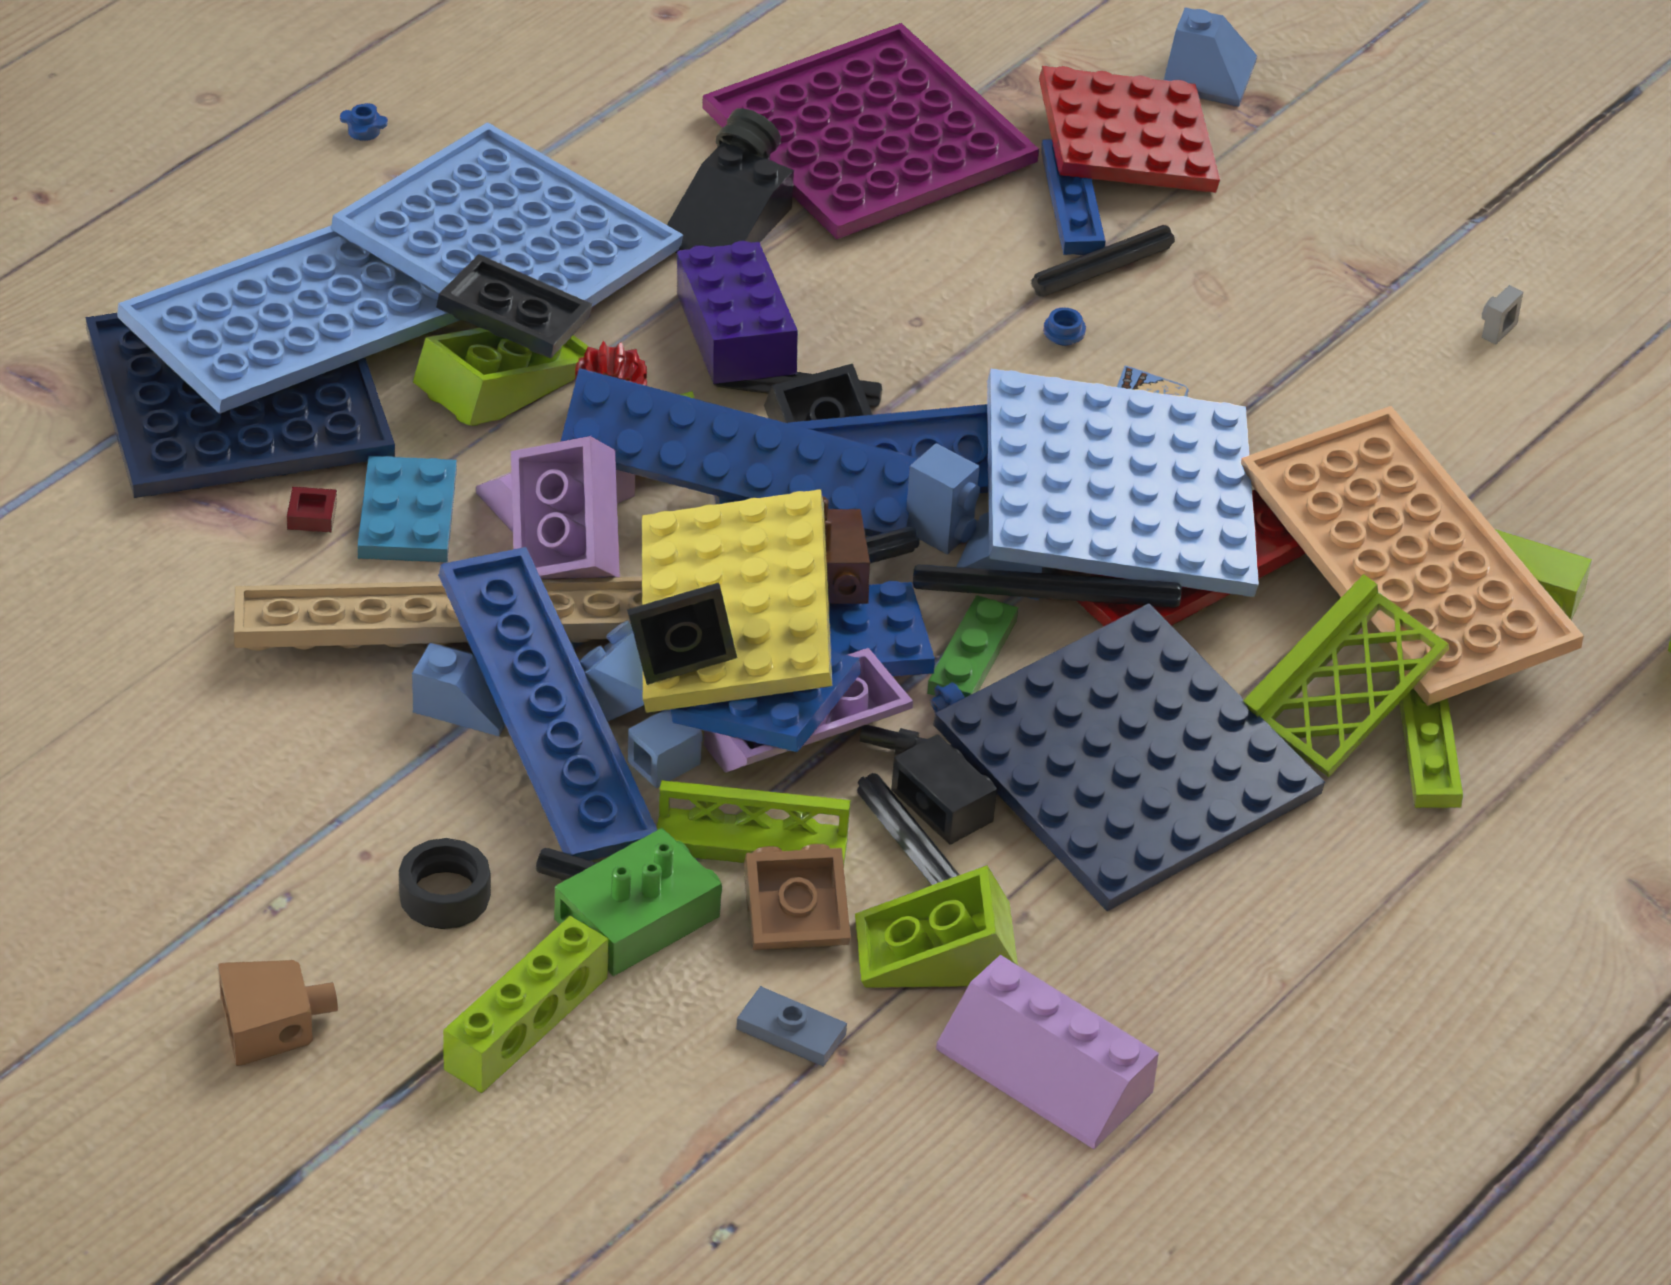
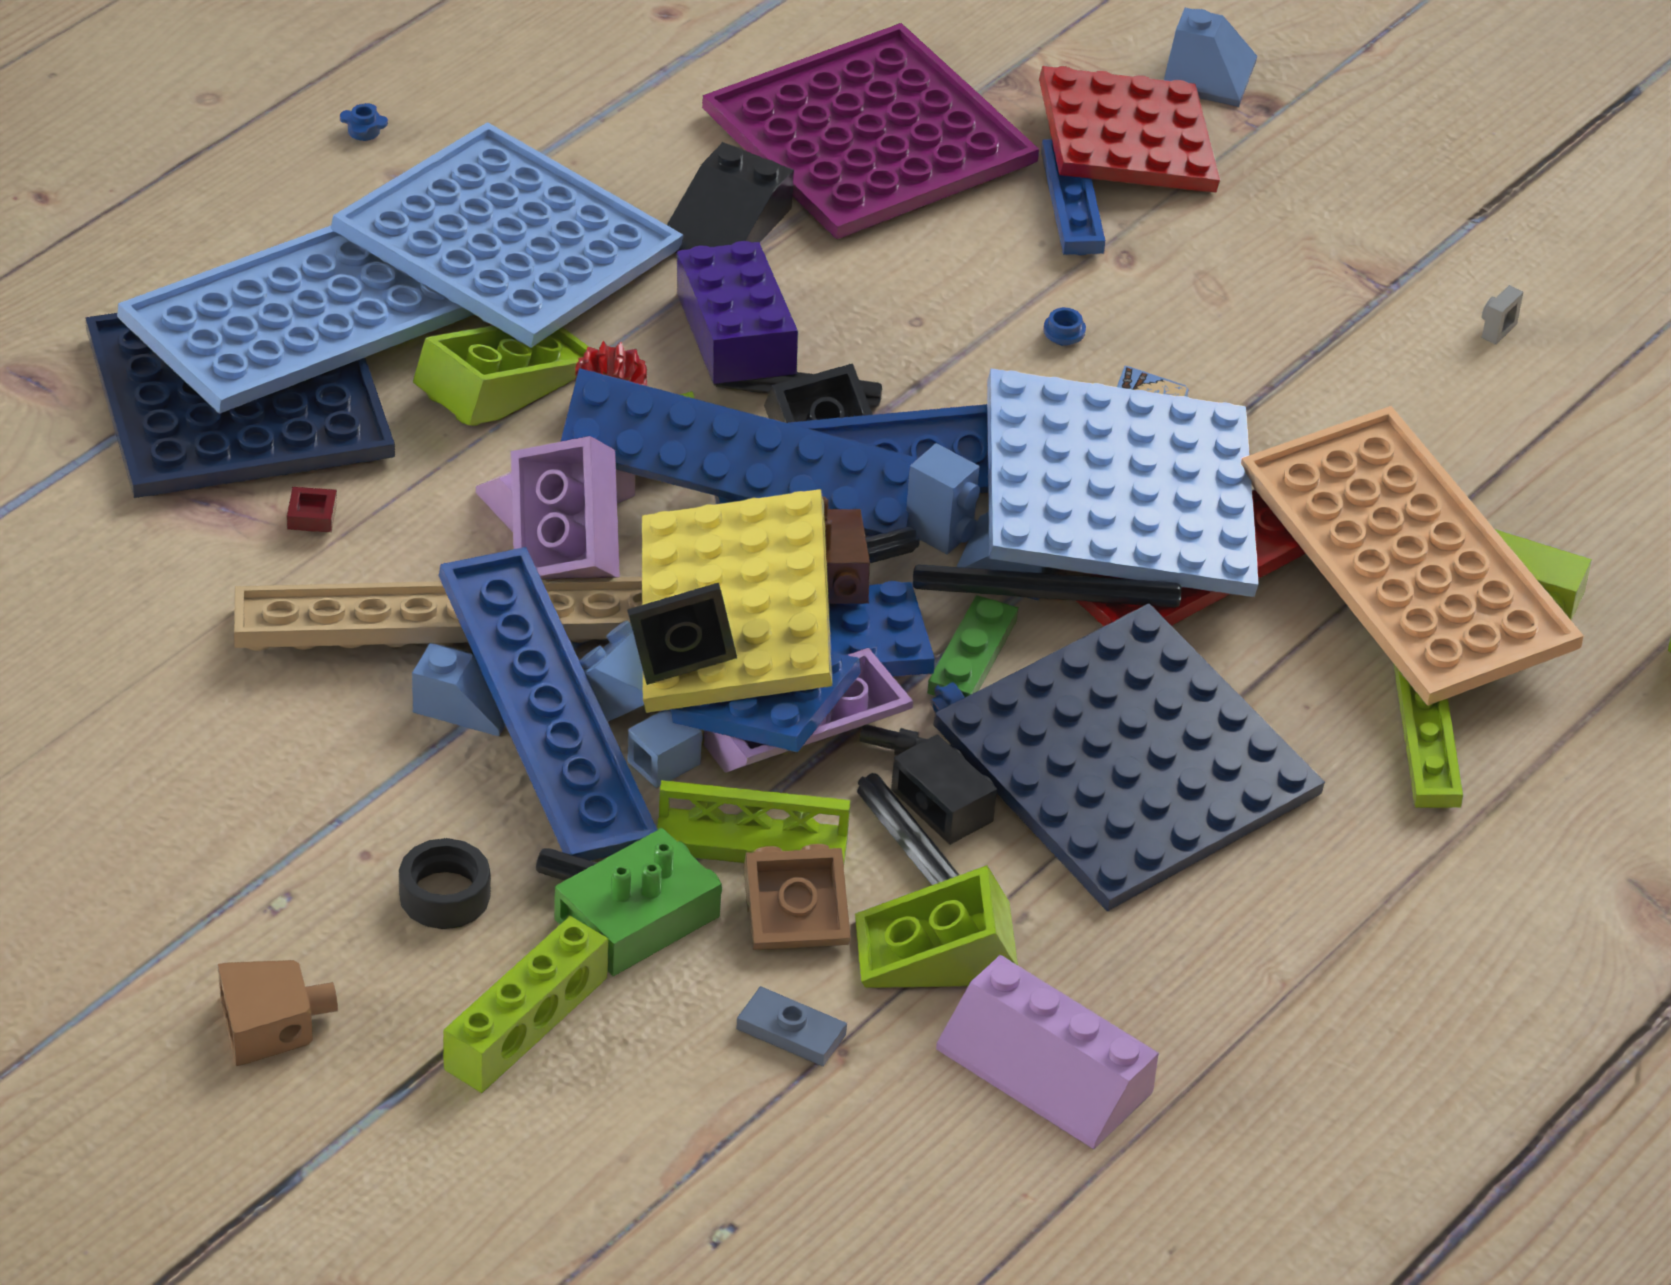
(407, 509): dark azure plate -> none
(514, 306): black plate -> none
(750, 133): pearl dark grey wheel -> none
(1102, 260): black axle -> none
(1318, 648): lime fence -> none

